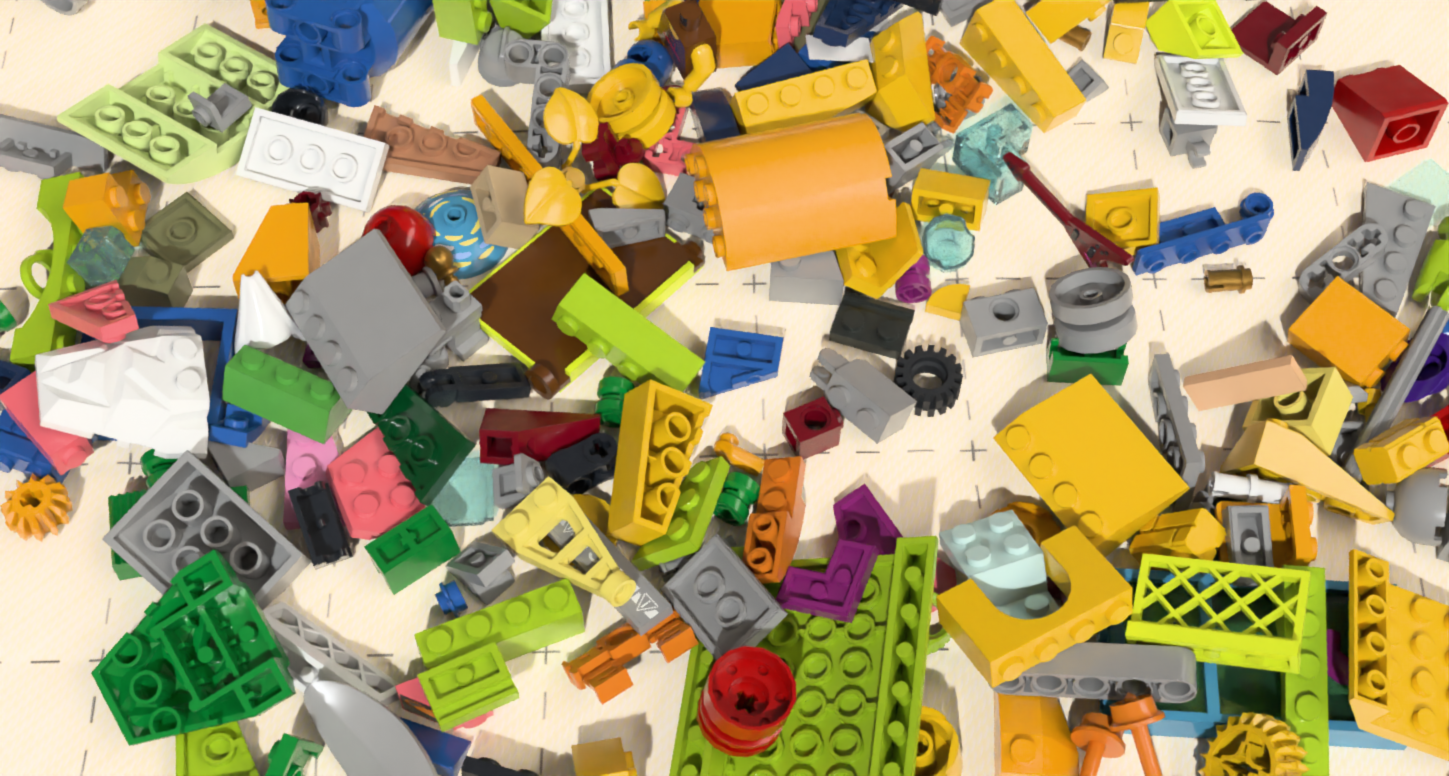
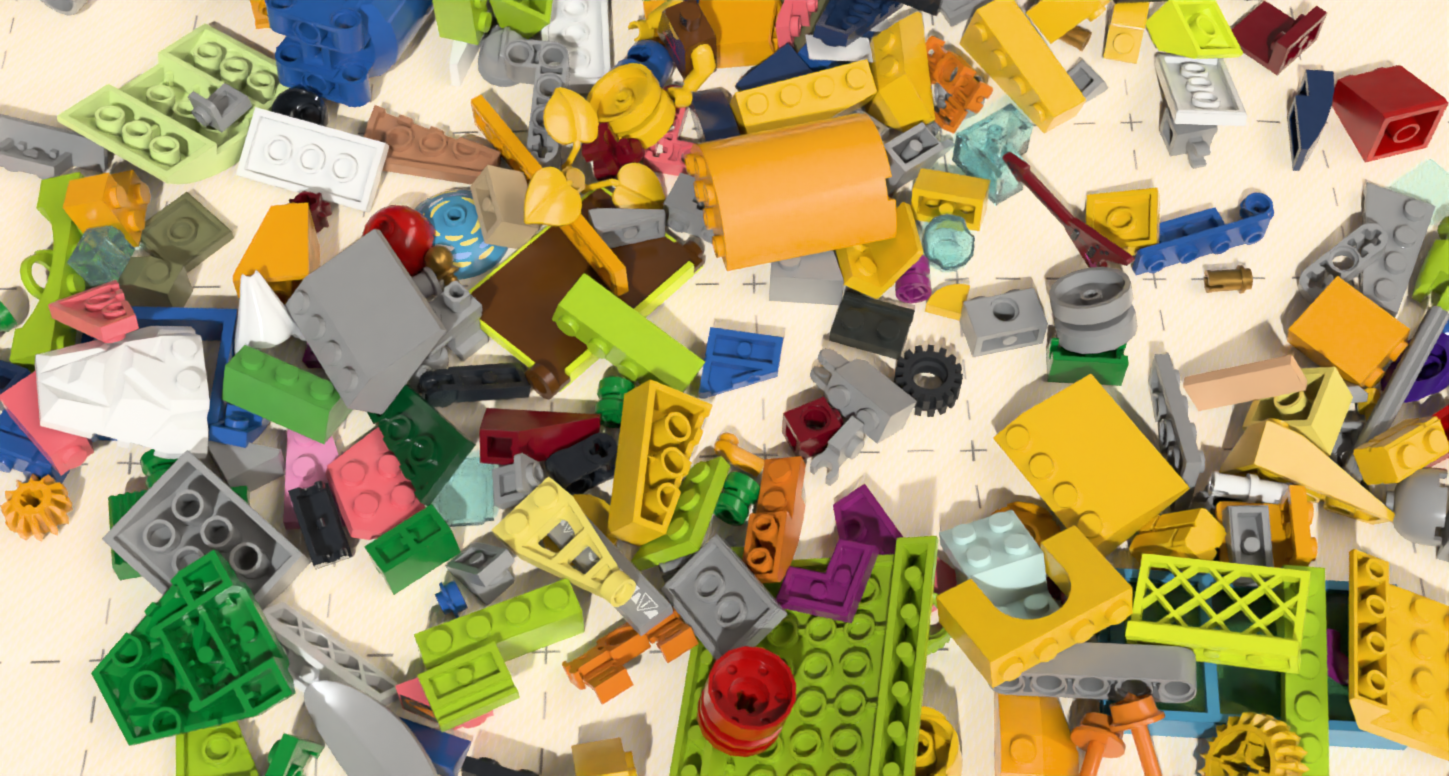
(843, 445): none -> light grey plate

